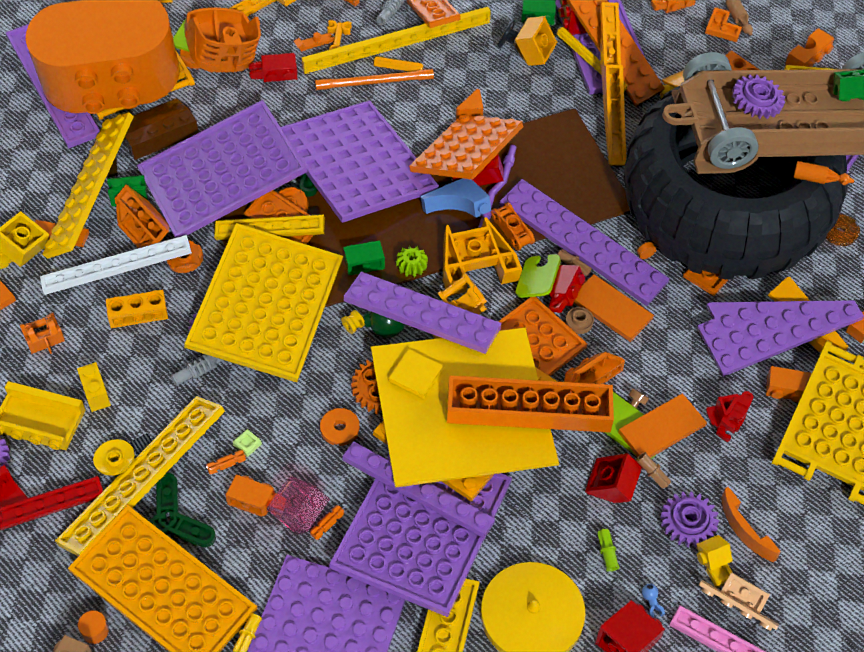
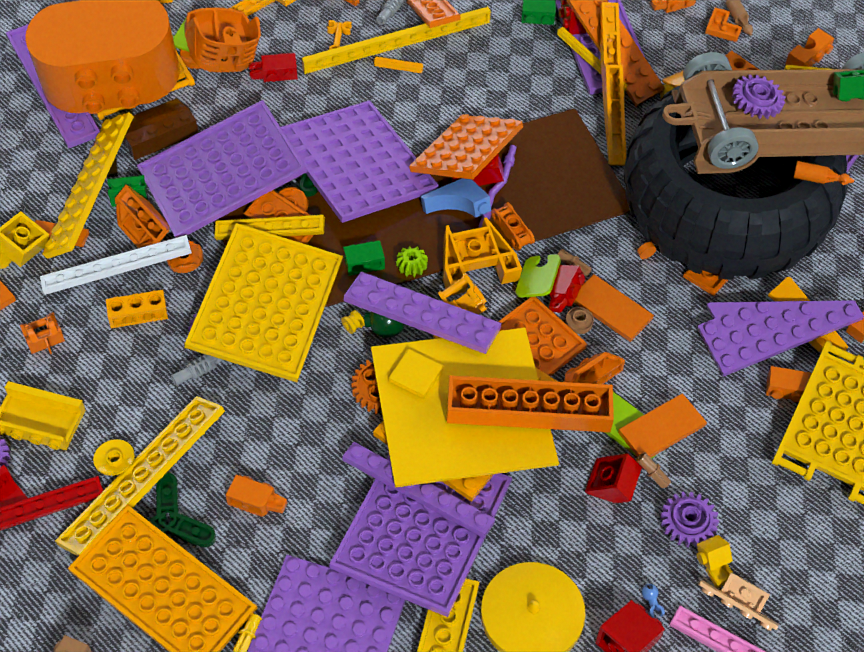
(93, 387): yellow brick -> none
(93, 627): orange piece -> none
(141, 443): sticker -> none
(225, 462): orange axle -> none
(247, 442): yellowish green tile -> none
(298, 505): clear pink slope -> none
(315, 41): orange piece -> none
(326, 522): orange axle -> none
(336, 417): orange tile -> none
(374, 79): orange piece -> none
(472, 105): orange slope -> none
(533, 41): light orange piece -> none
(586, 242): medium lavender plate -> none
(608, 550): lime axle -> none
(638, 397): medium nougat tile -> none
(729, 413): red piece -> none
(763, 547): orange slope -> none
(844, 238): clear orange tile -> none

